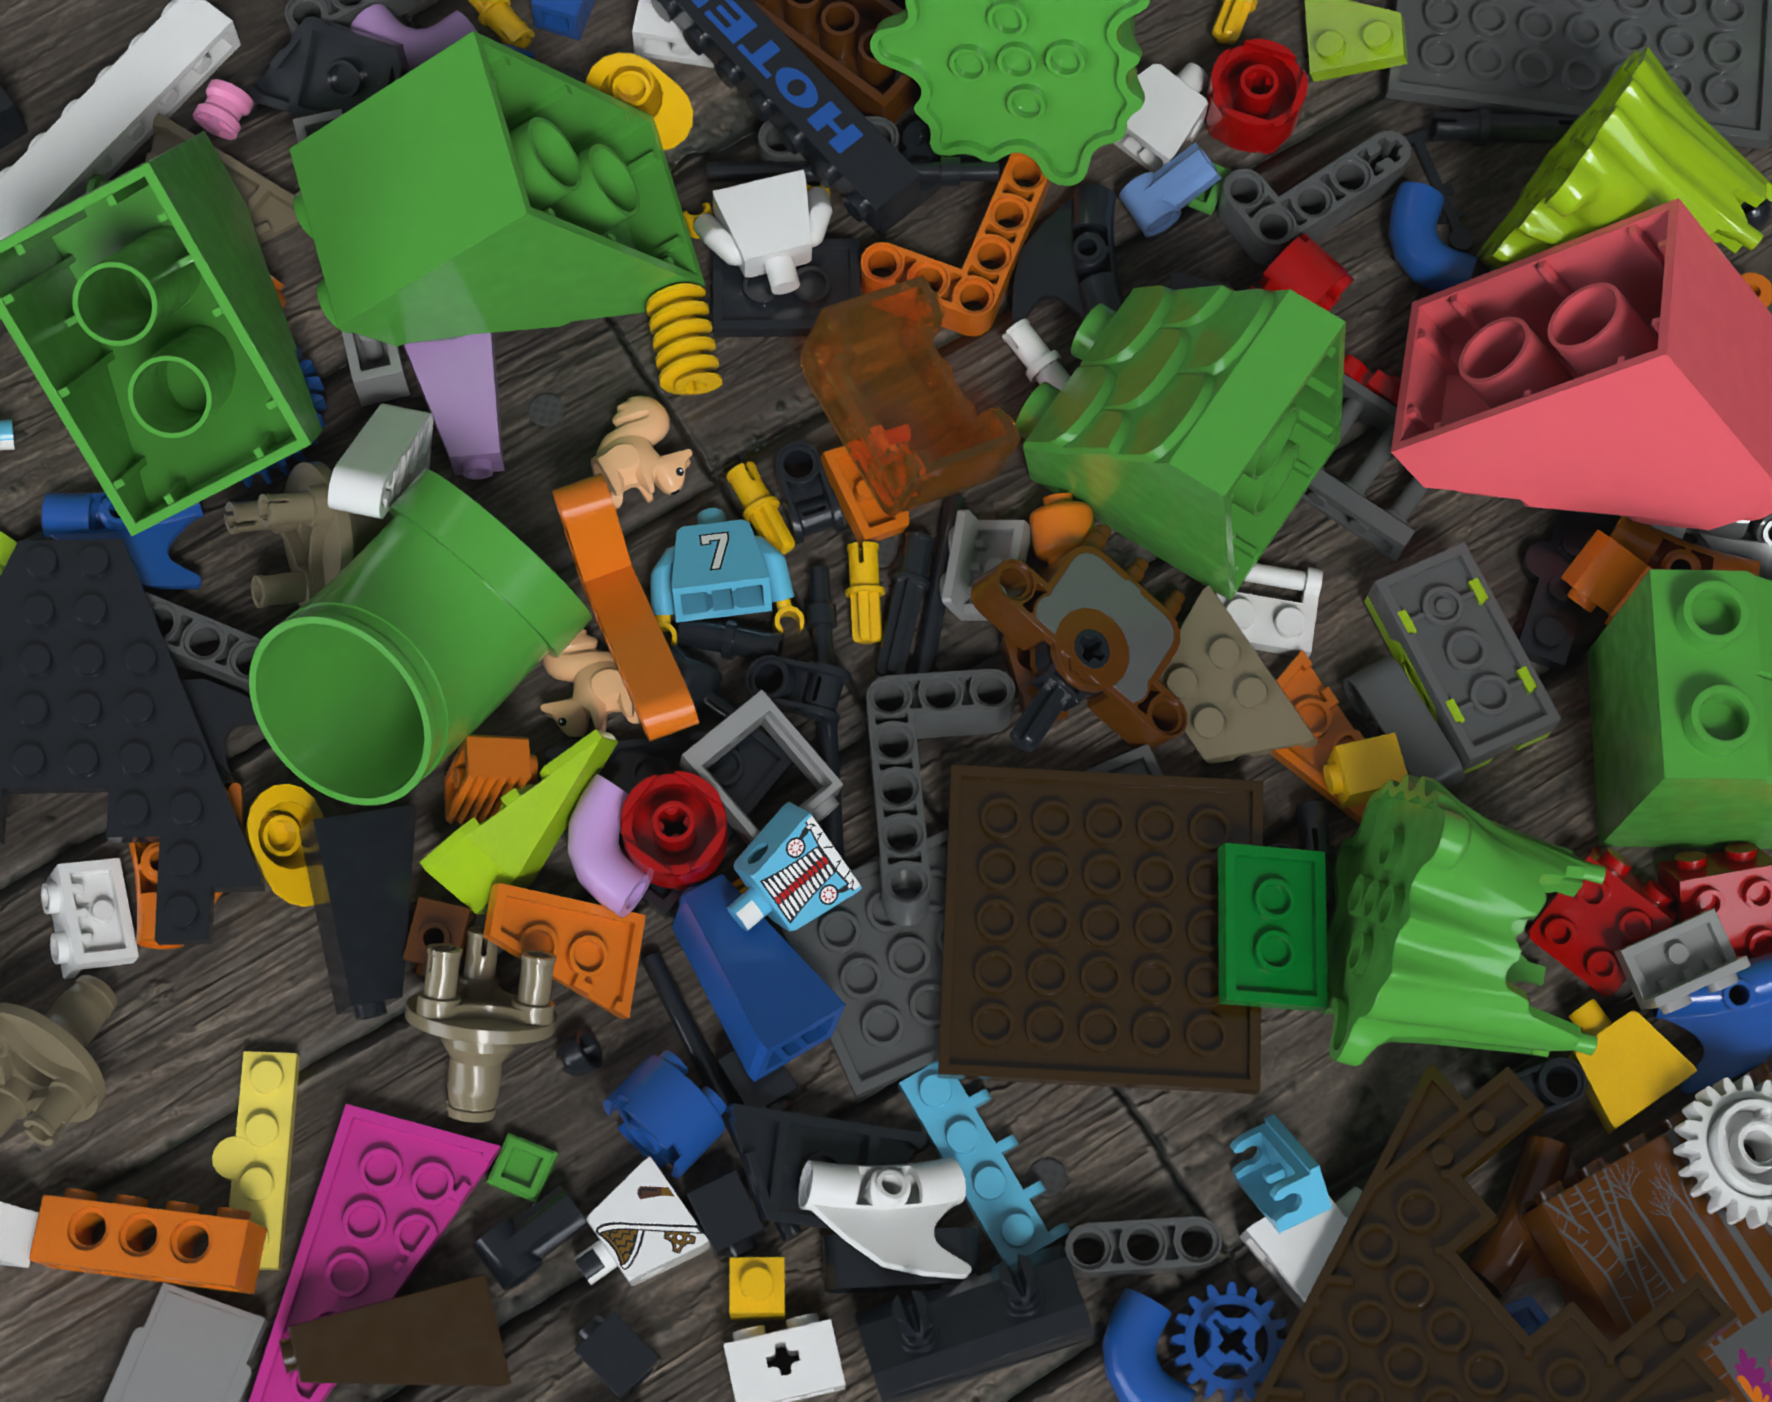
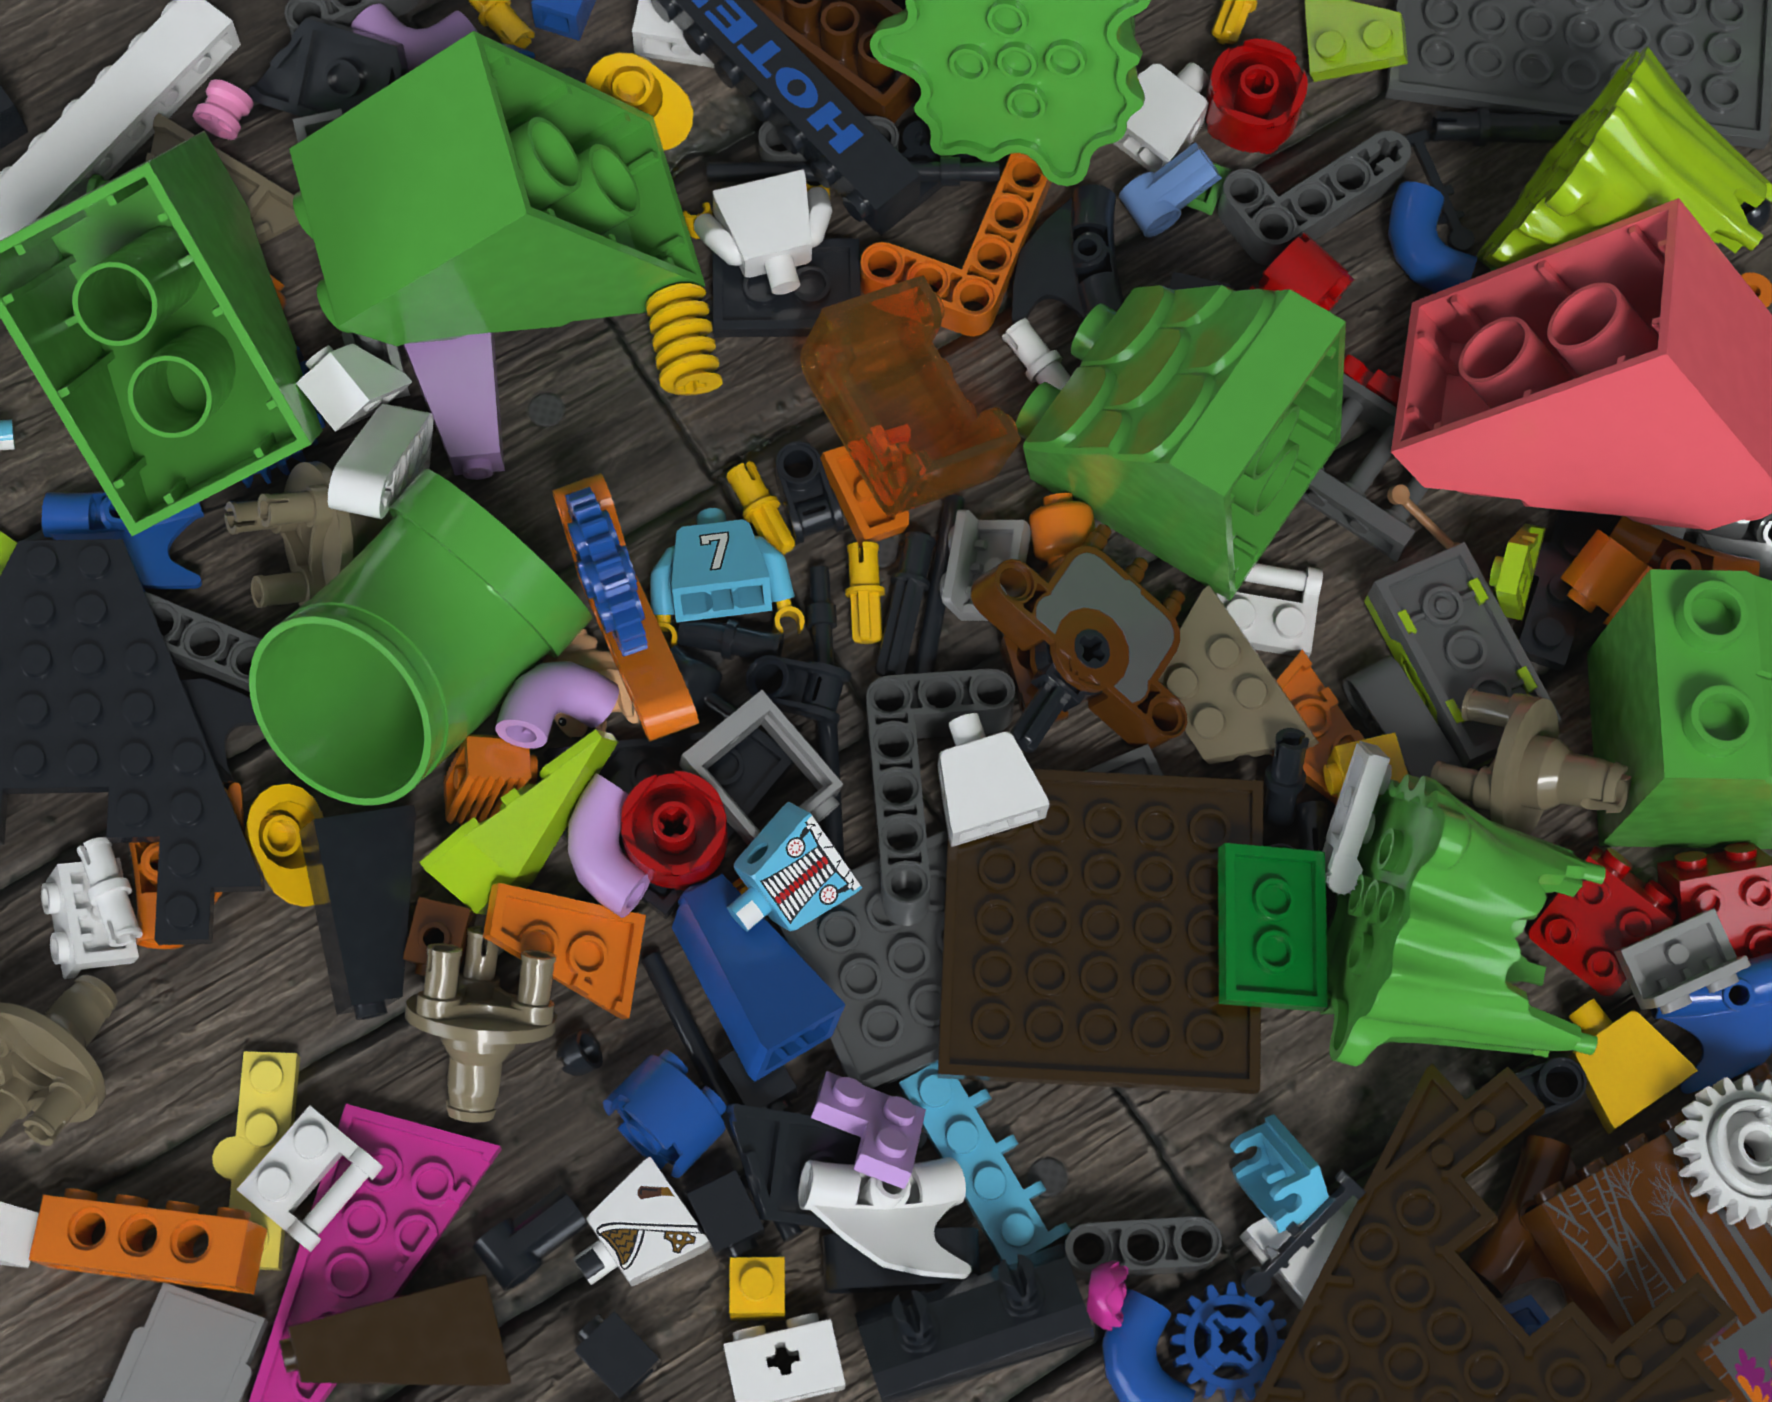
(109, 892): none -> white pin
(295, 1170): none -> white plate
(350, 384): none -> white slope
(522, 1168): bright green tile -> none
(551, 690): none -> lavender cylinder
(606, 571): none -> blue gear
(628, 453): light nougat animal -> none
(885, 1123): none -> lavender plate
(986, 783): none -> white torso
(1107, 1294): none -> dark pink plate
(1257, 1280): none -> black piece
(1285, 777): none -> black pin
(1353, 816): none -> white hinge
(1400, 495): none -> medium nougat hinge
(1515, 571): none -> lime wing
(1531, 765): none -> dark tan piece

